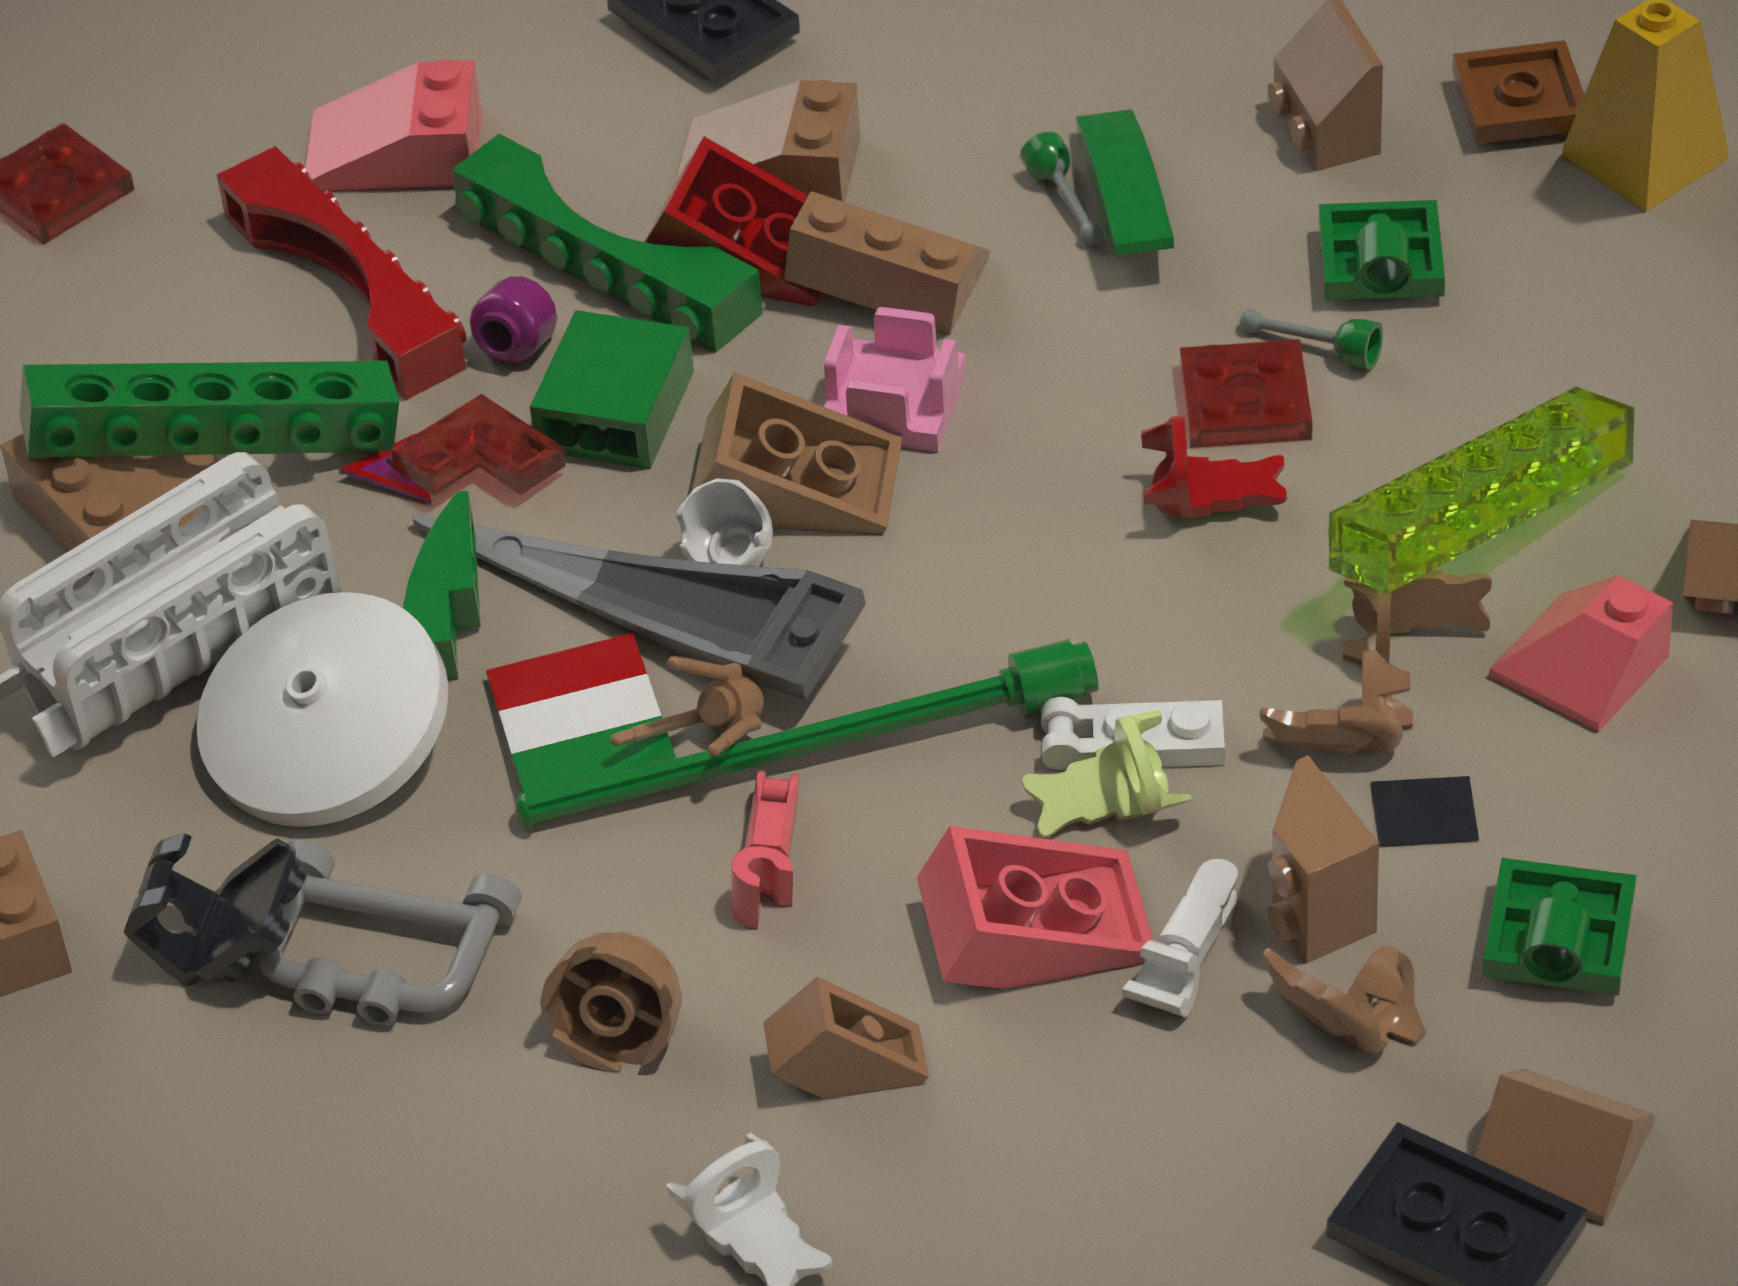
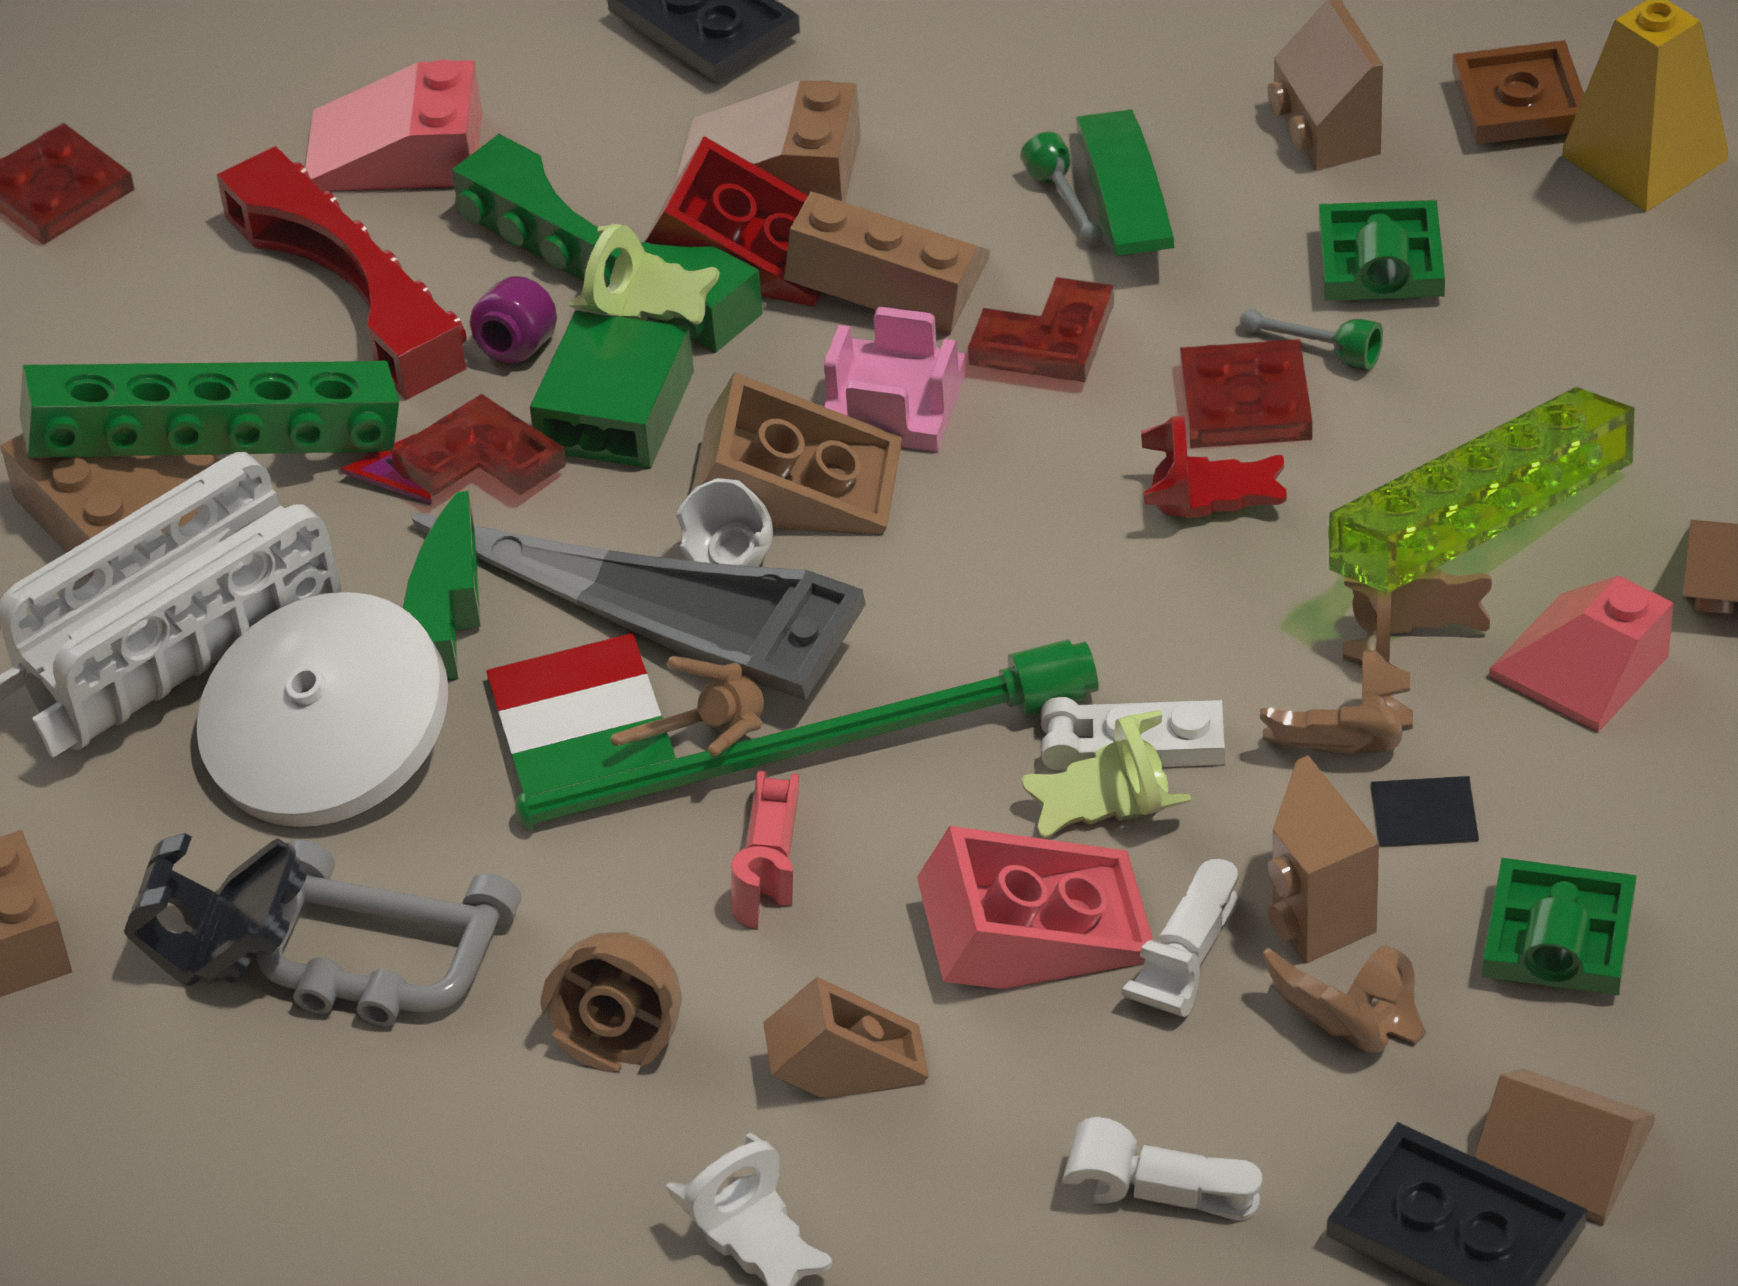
(641, 282): none -> yellowish green hair
(1048, 345): none -> clear red plate
(1109, 1151): none -> white piece

